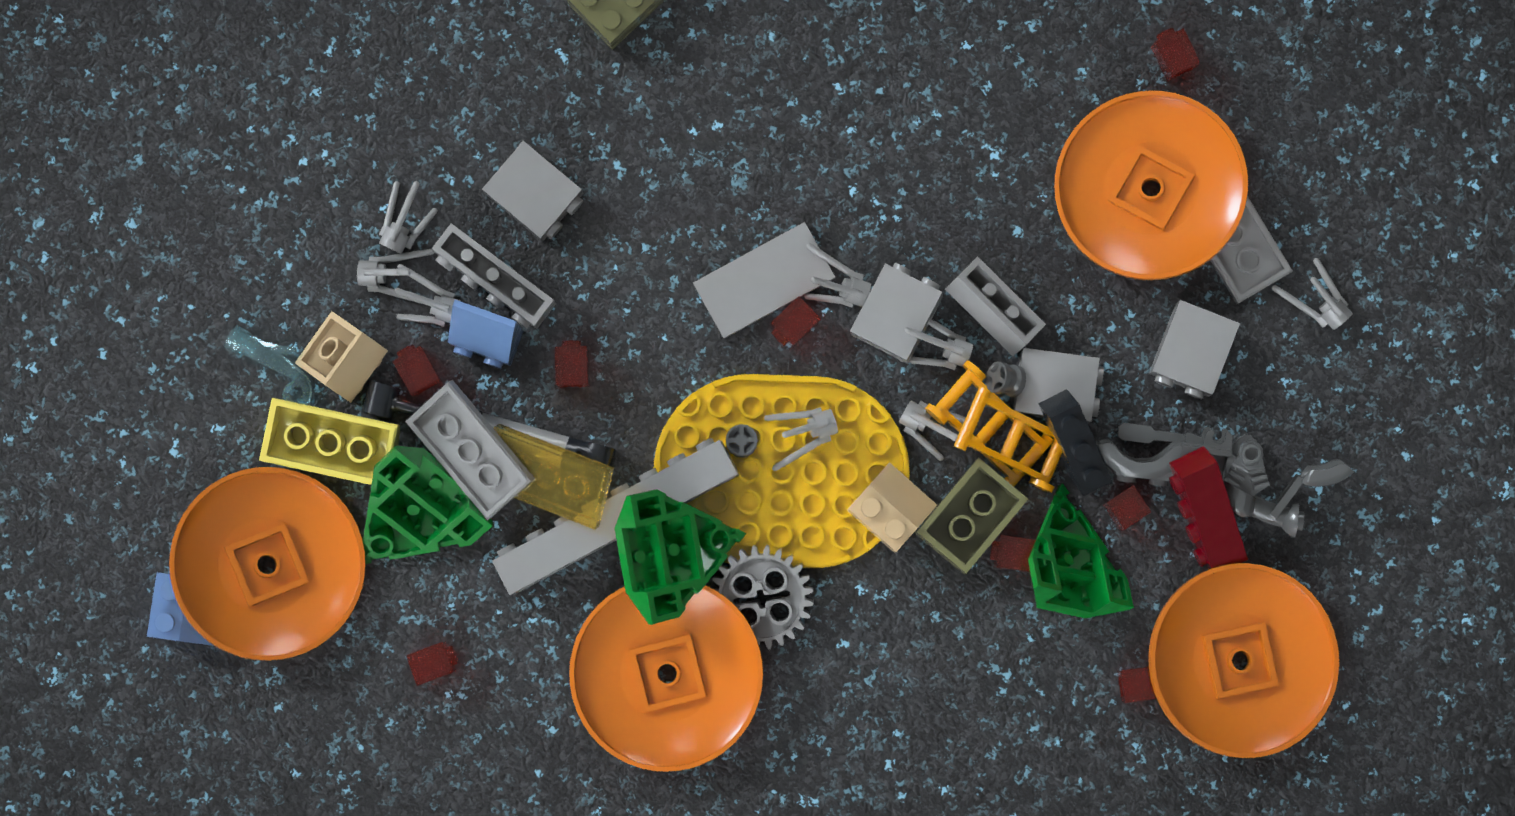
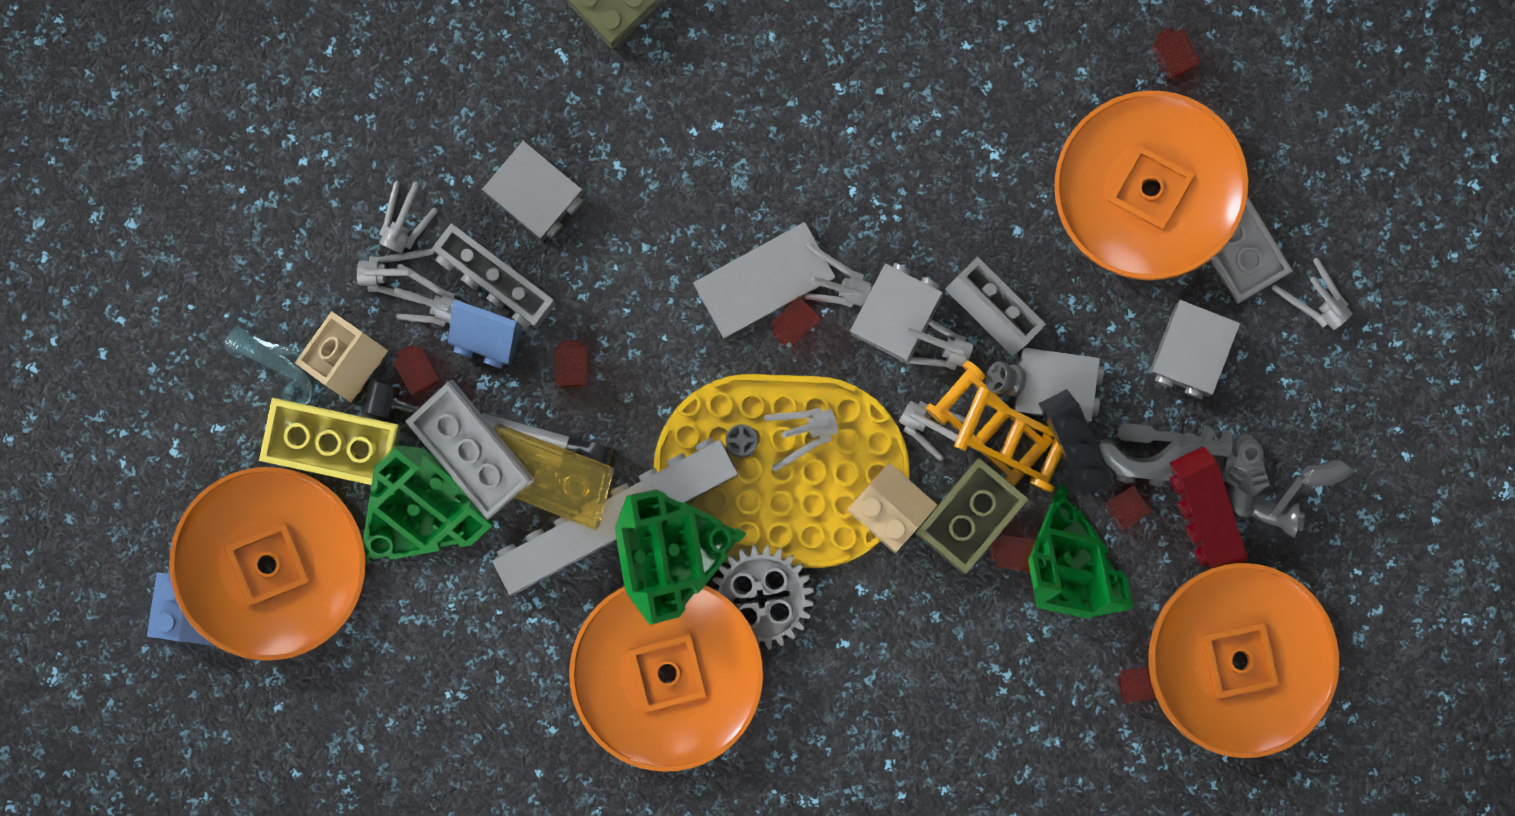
(432, 663): clear red brick -> none

